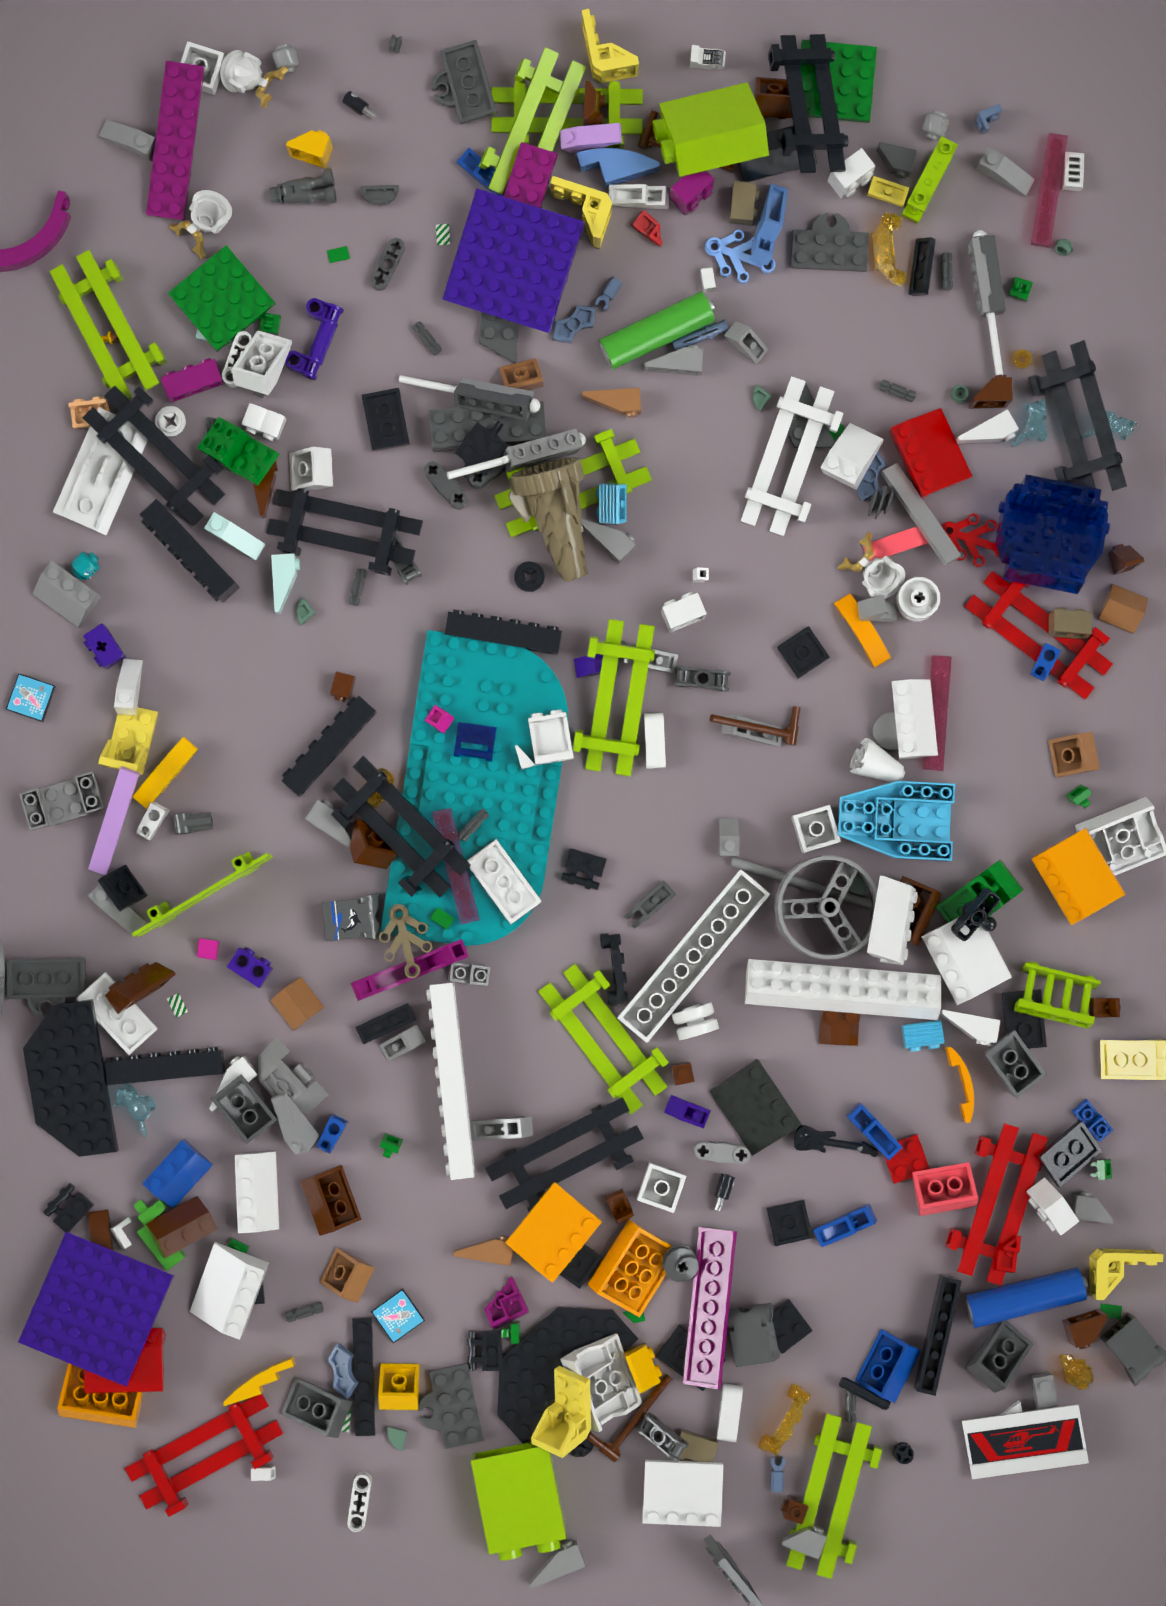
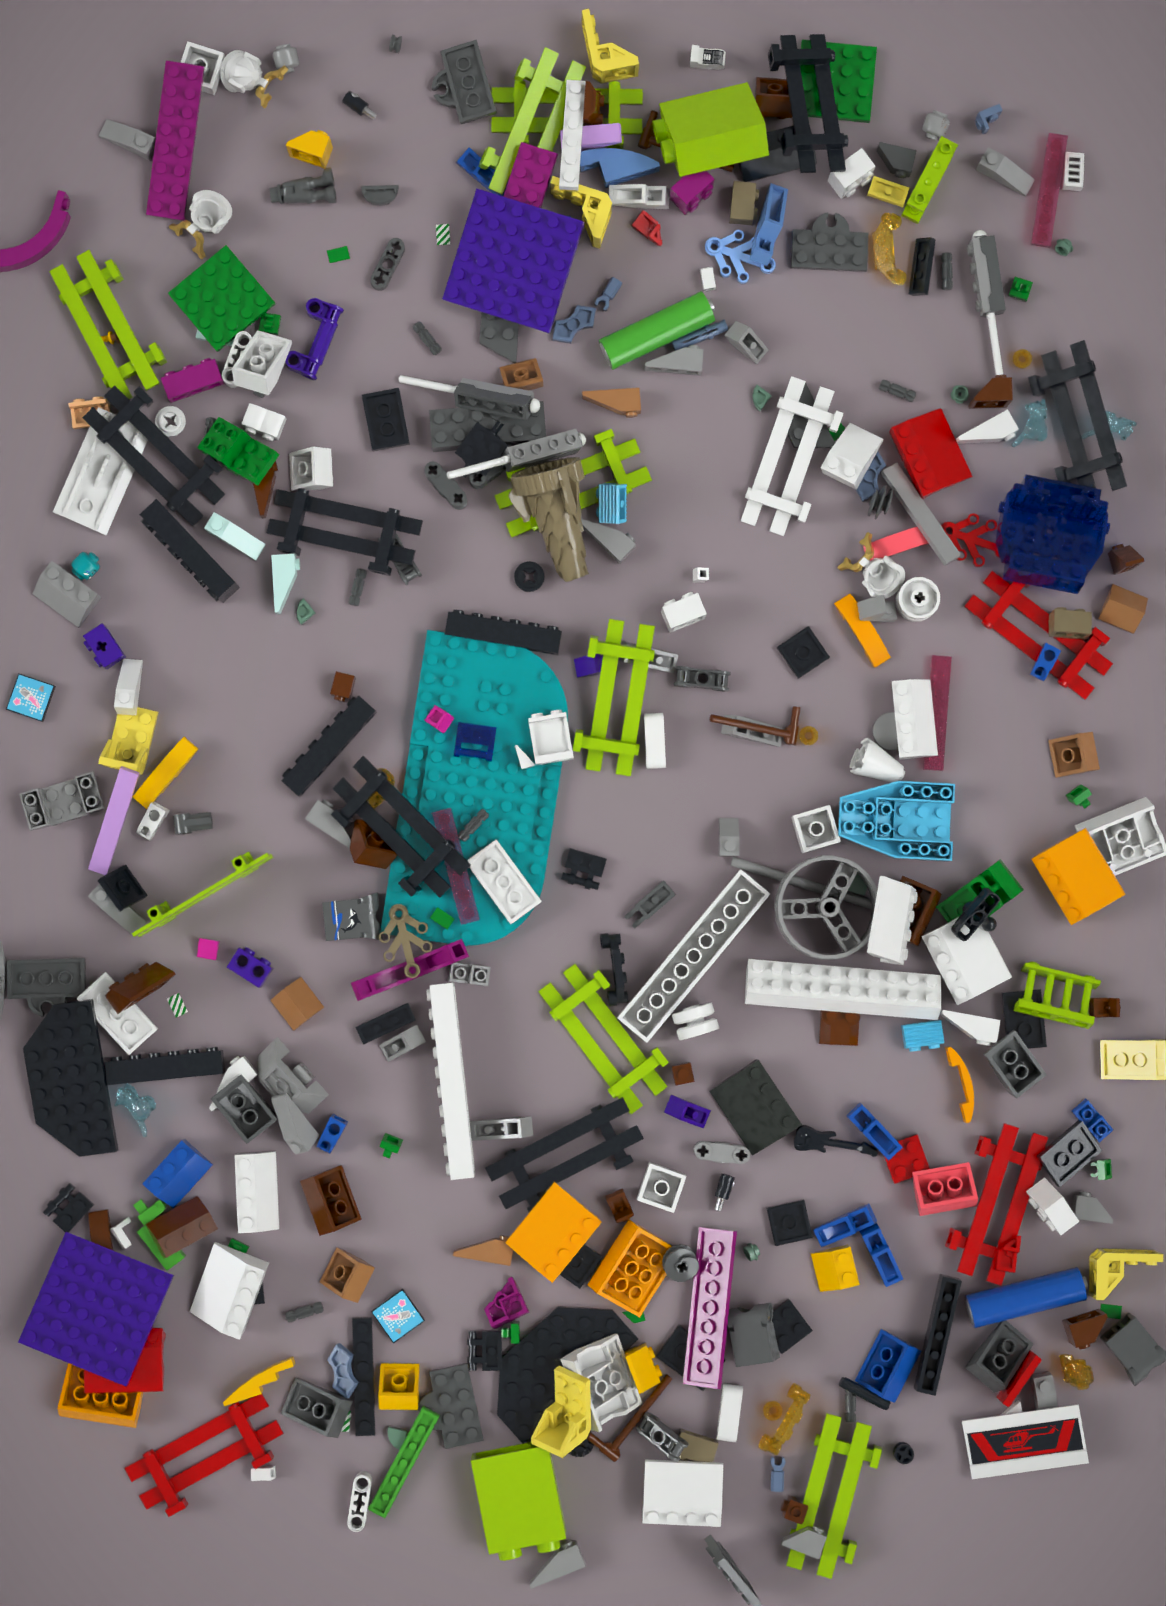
(403, 1462): none -> bright green tile
(572, 135): none -> white plate
(751, 1252): none -> sand green plate
(772, 1417): none -> clear yellow plate
(813, 731): none -> clear yellow plate
(835, 1268): none -> yellow slope
(881, 1254): none -> blue slope
(1019, 1379): none -> red tile

